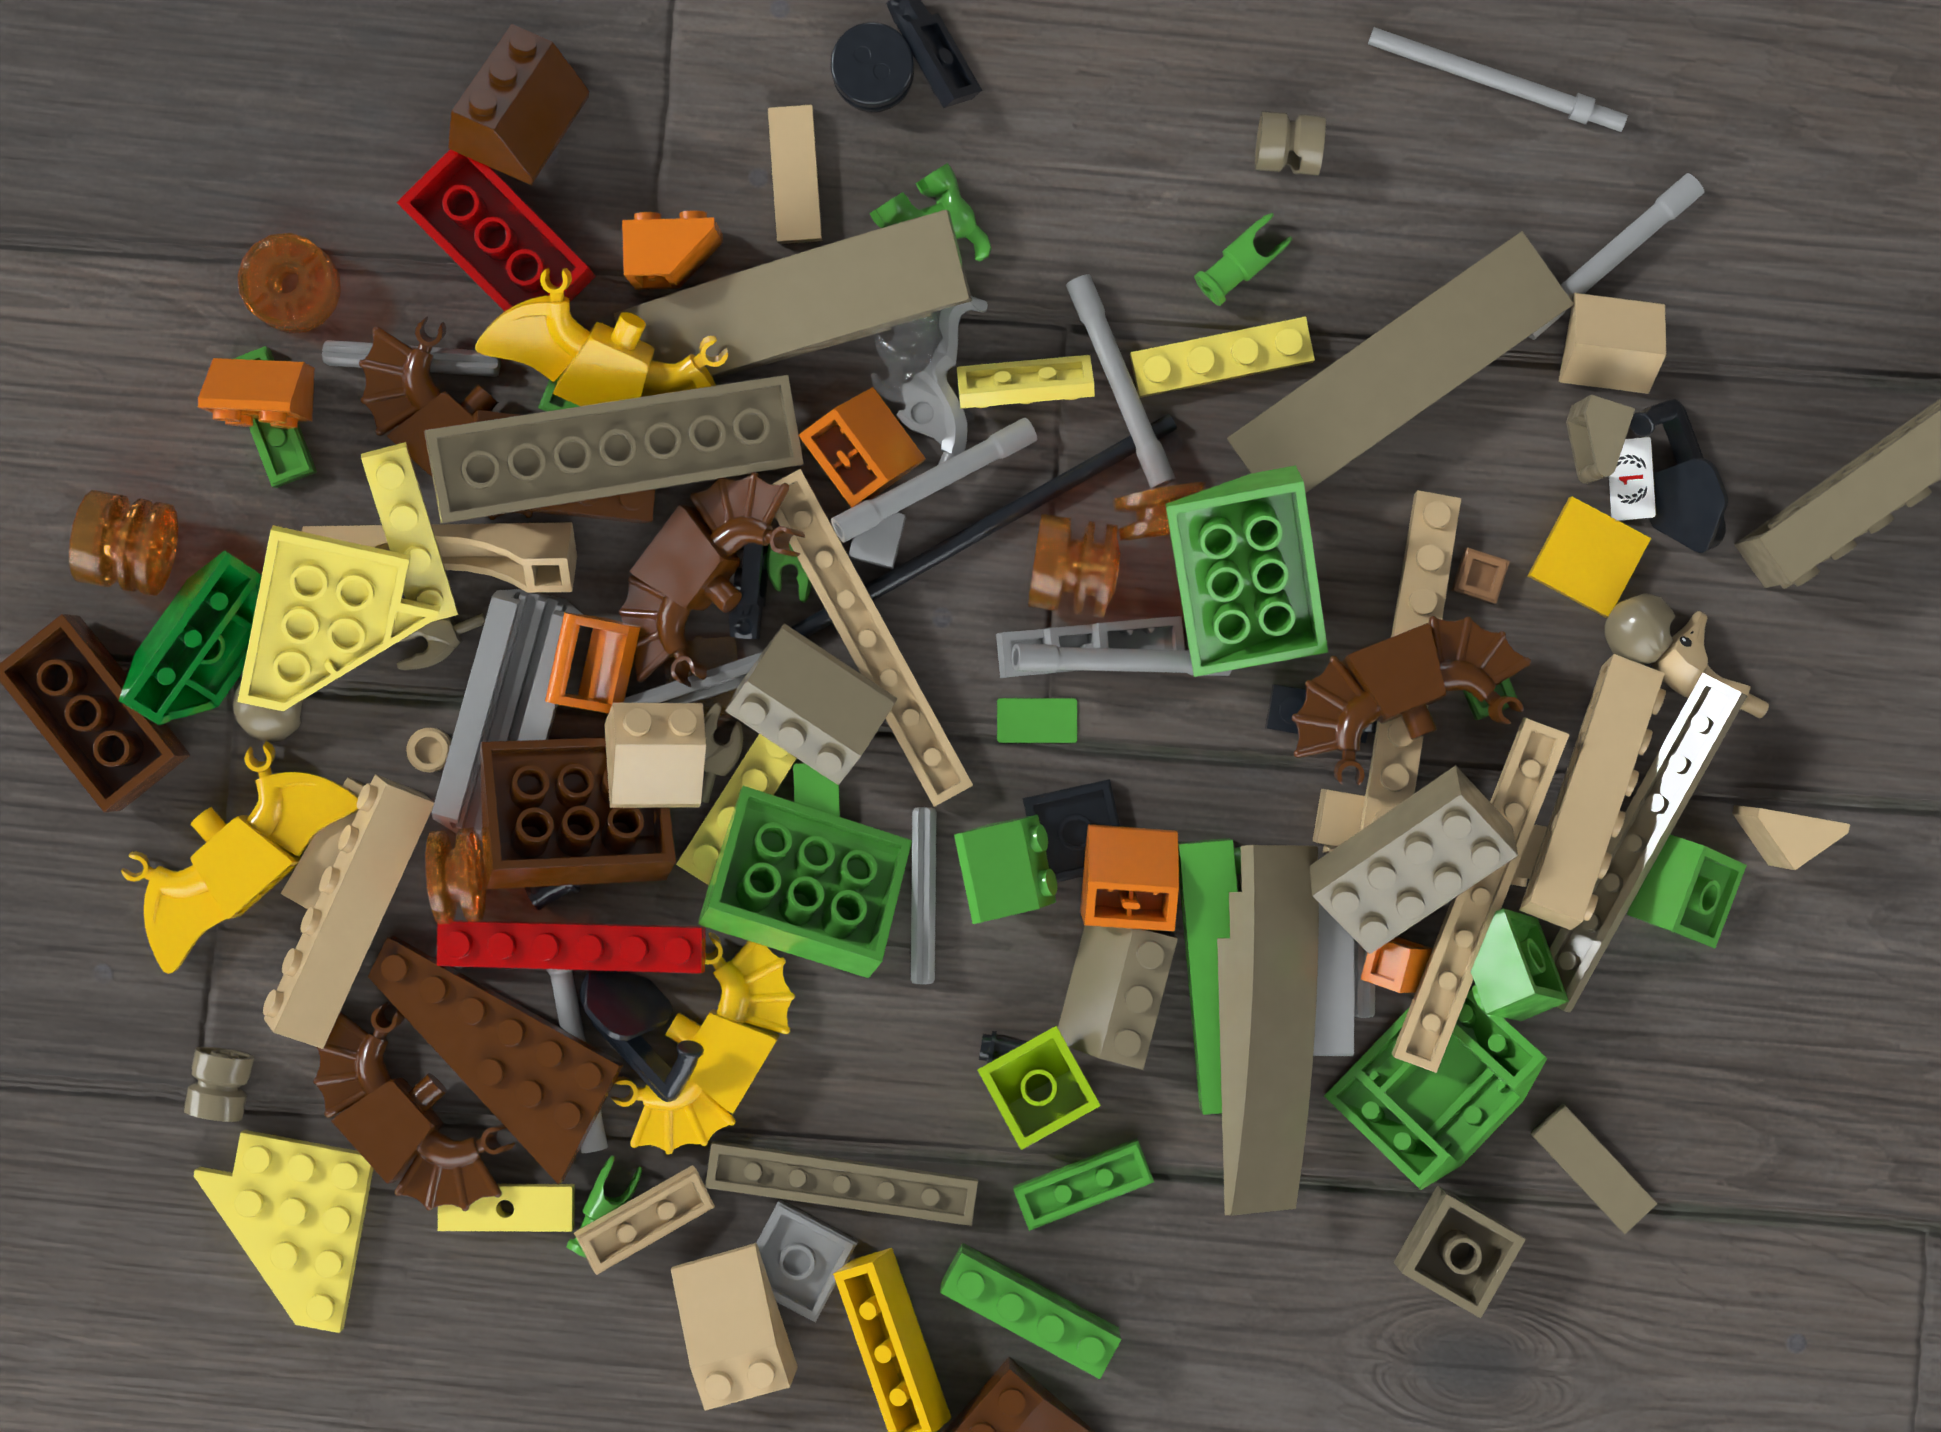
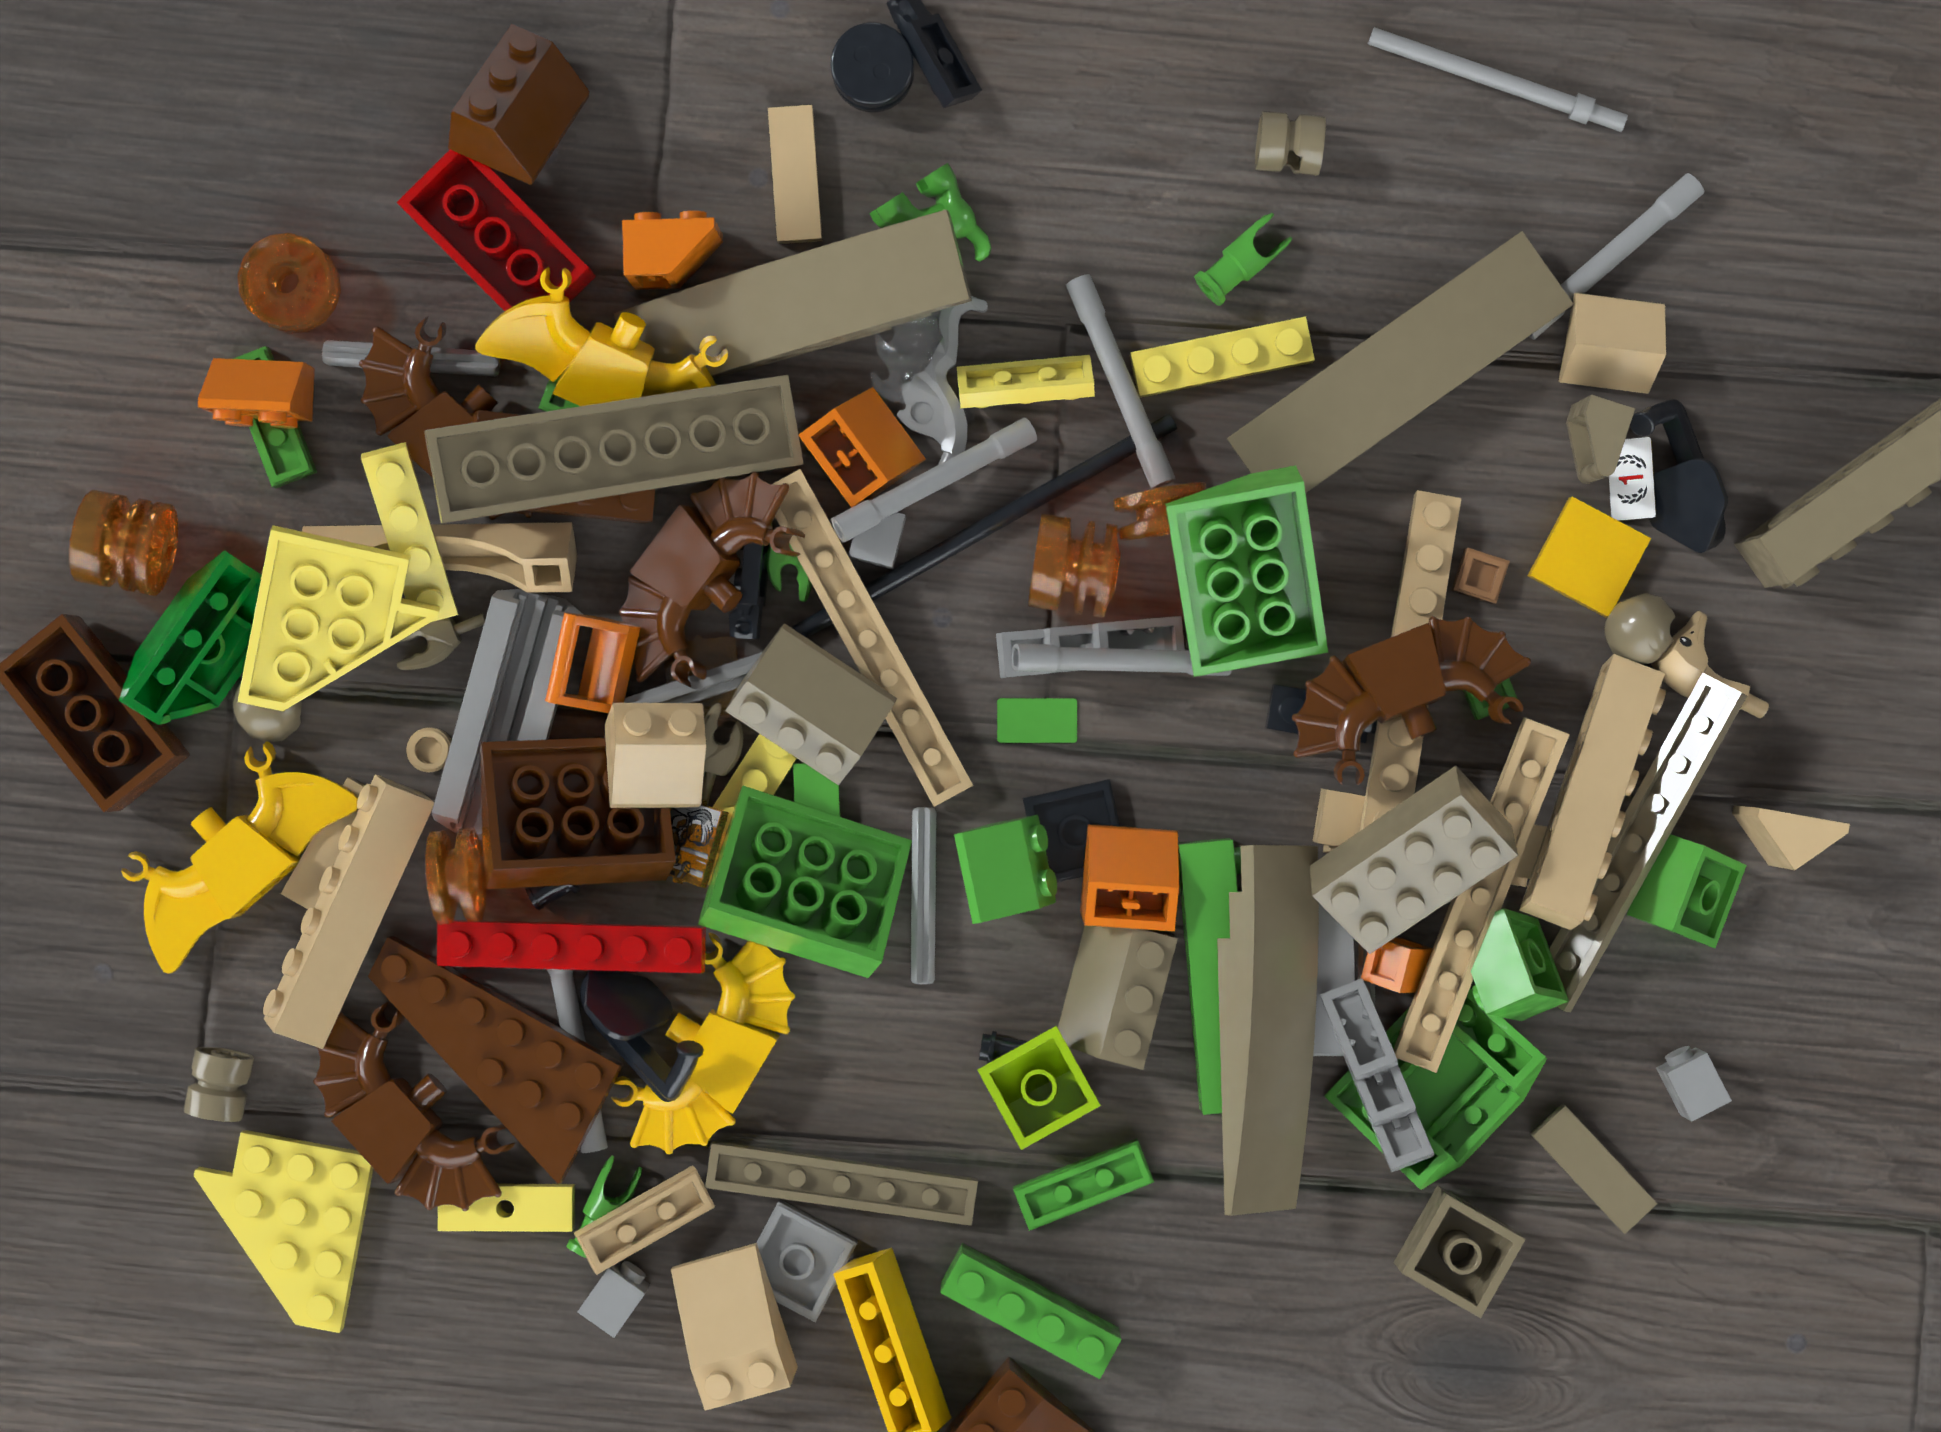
(615, 1297): none -> light grey brick
(696, 842): none -> piece
(1377, 1075): none -> light grey slope
(1693, 1082): none -> light grey brick

